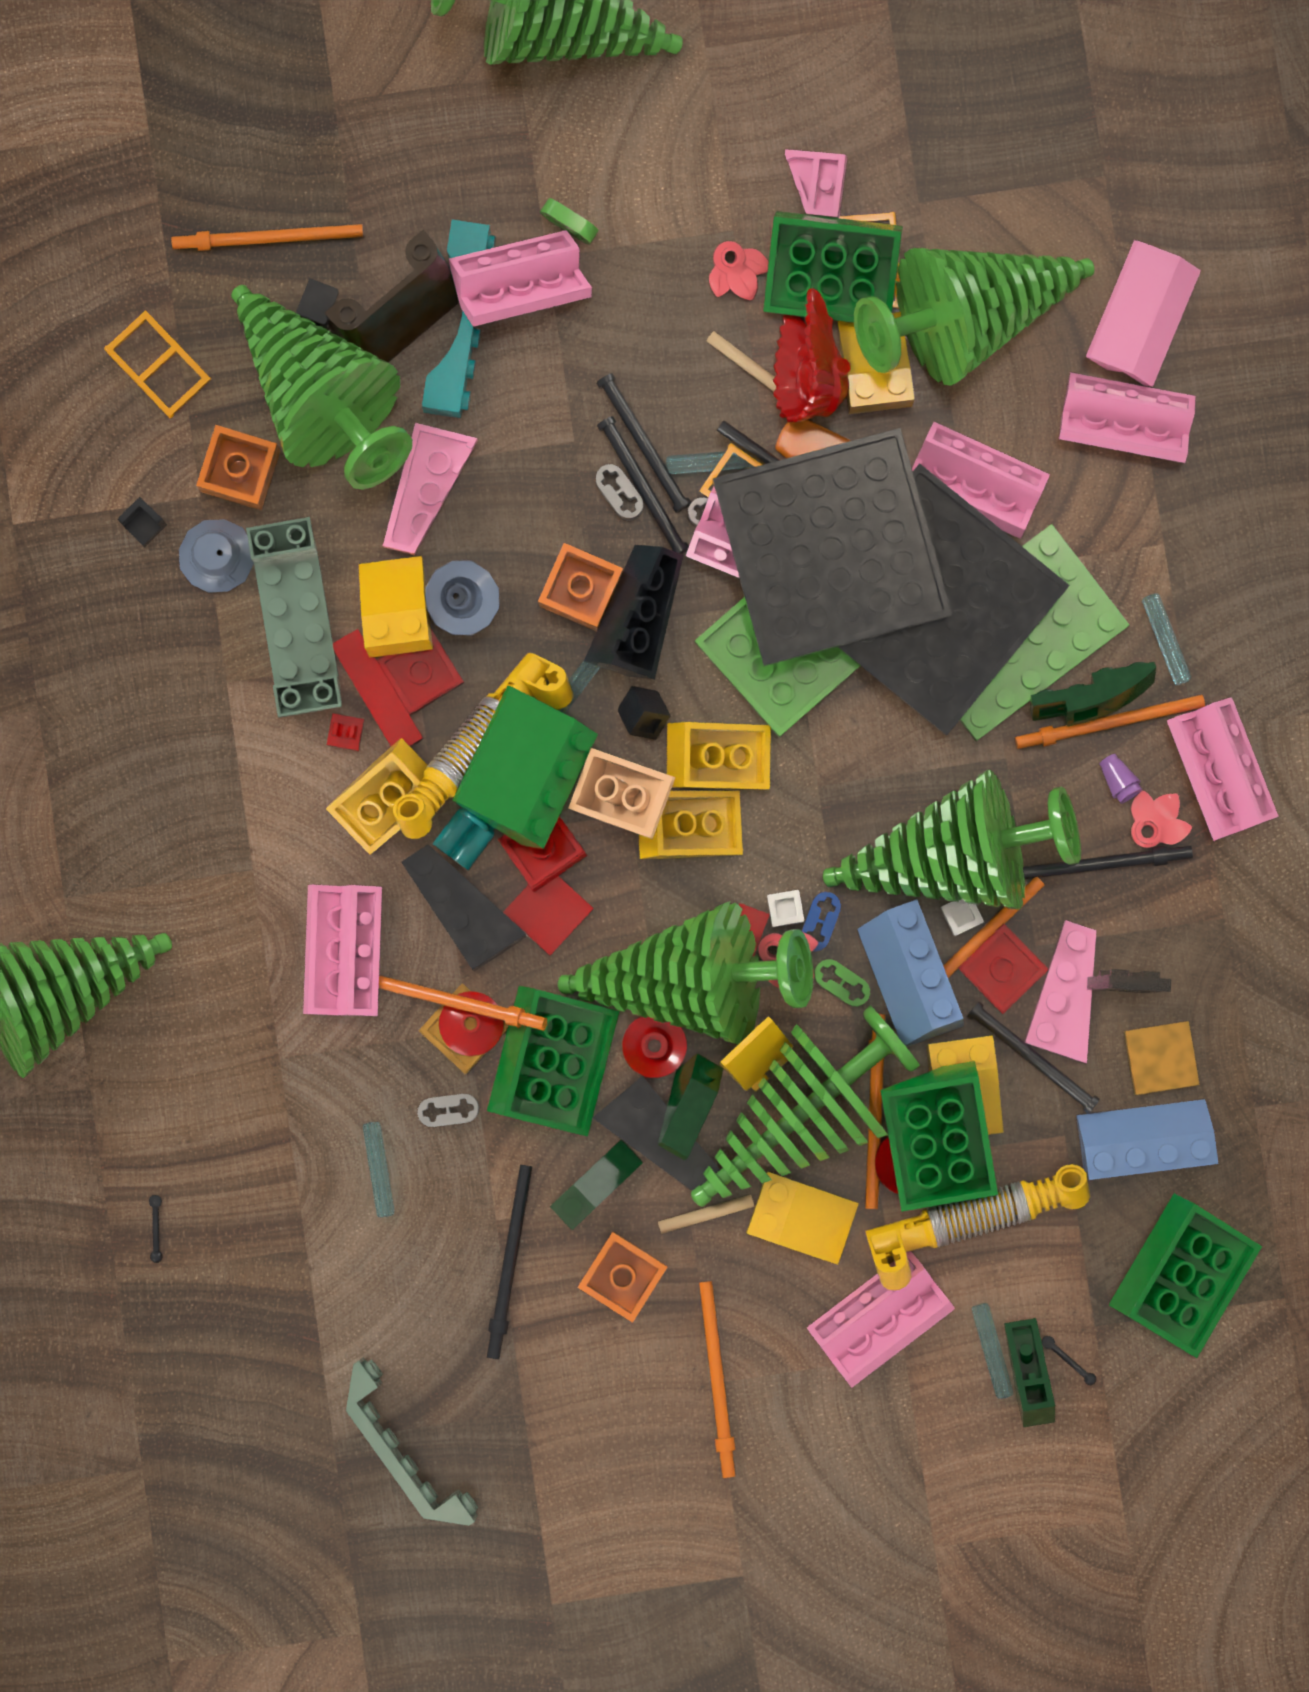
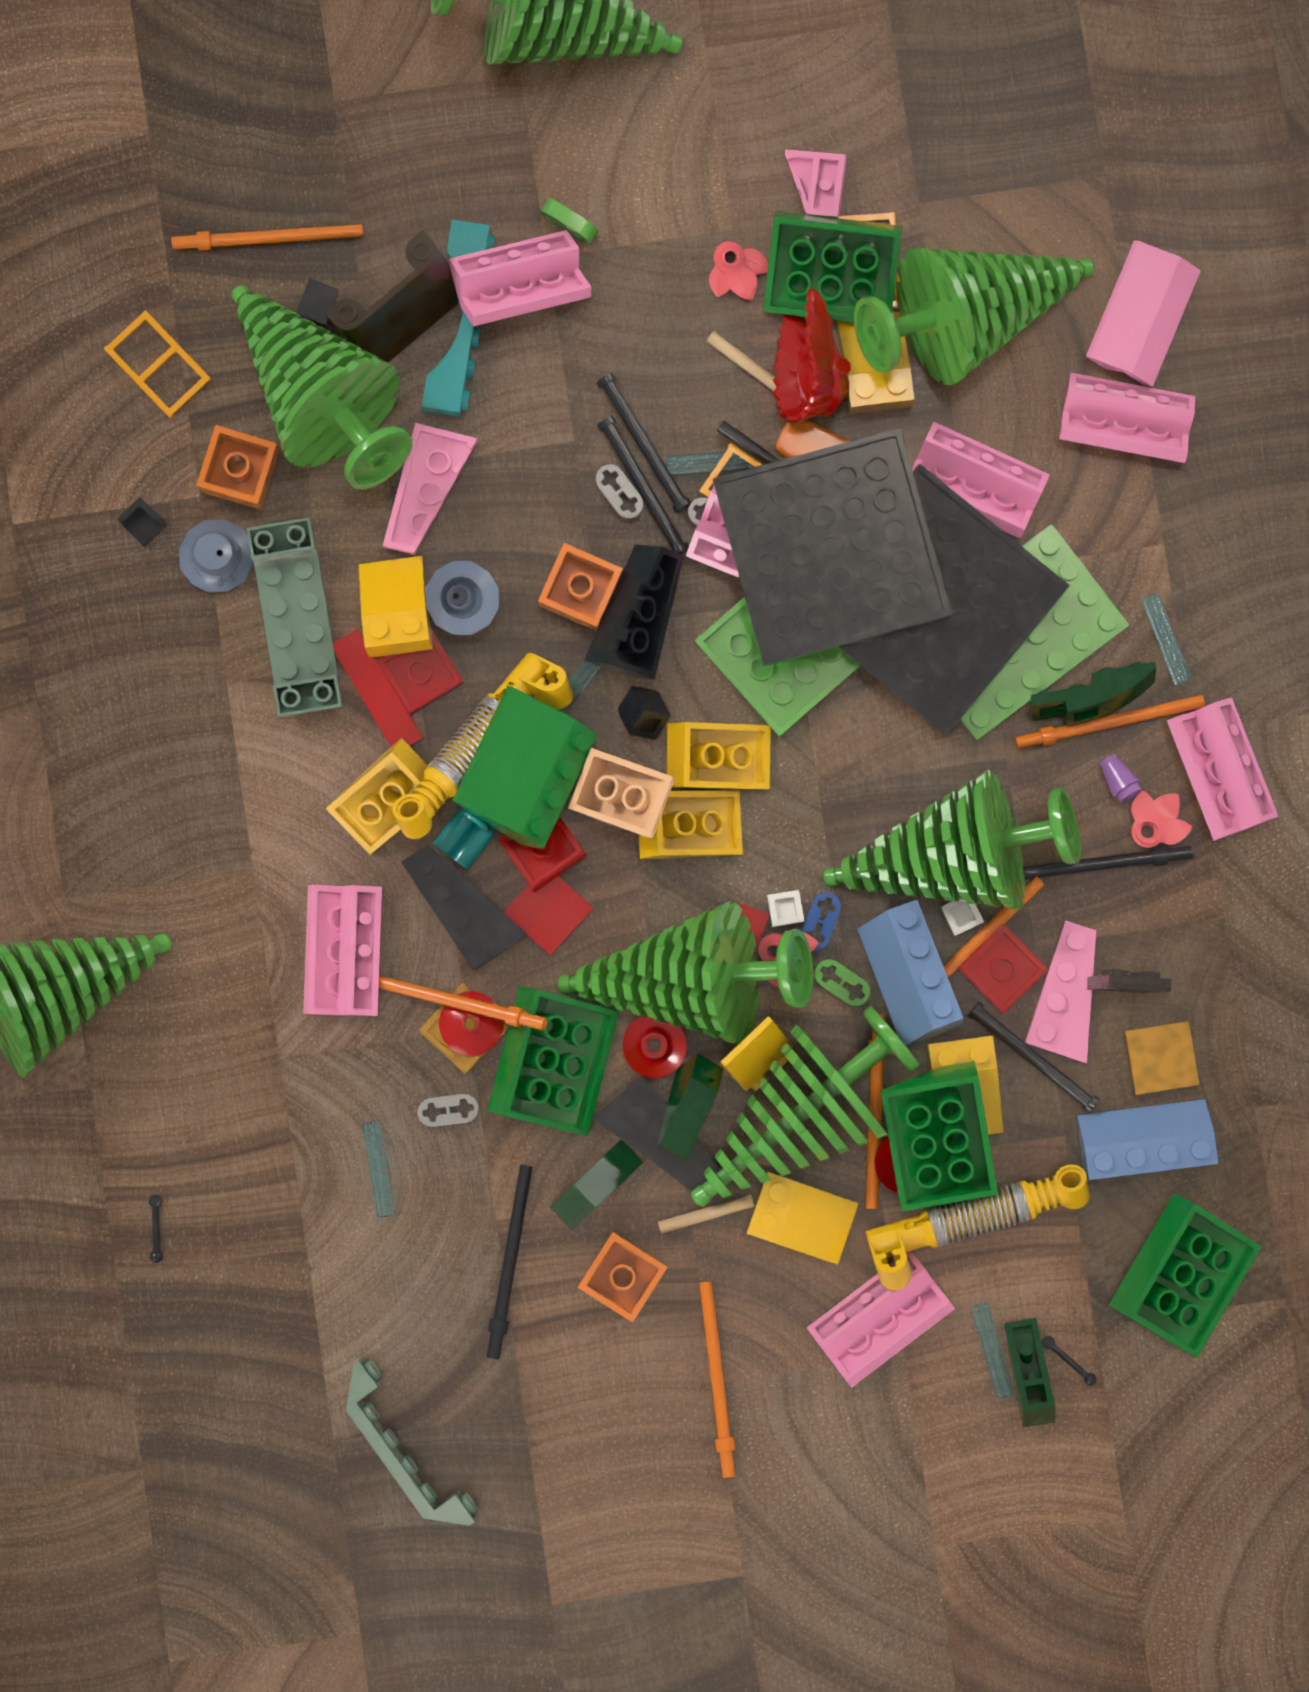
(345, 732): red tile -> none

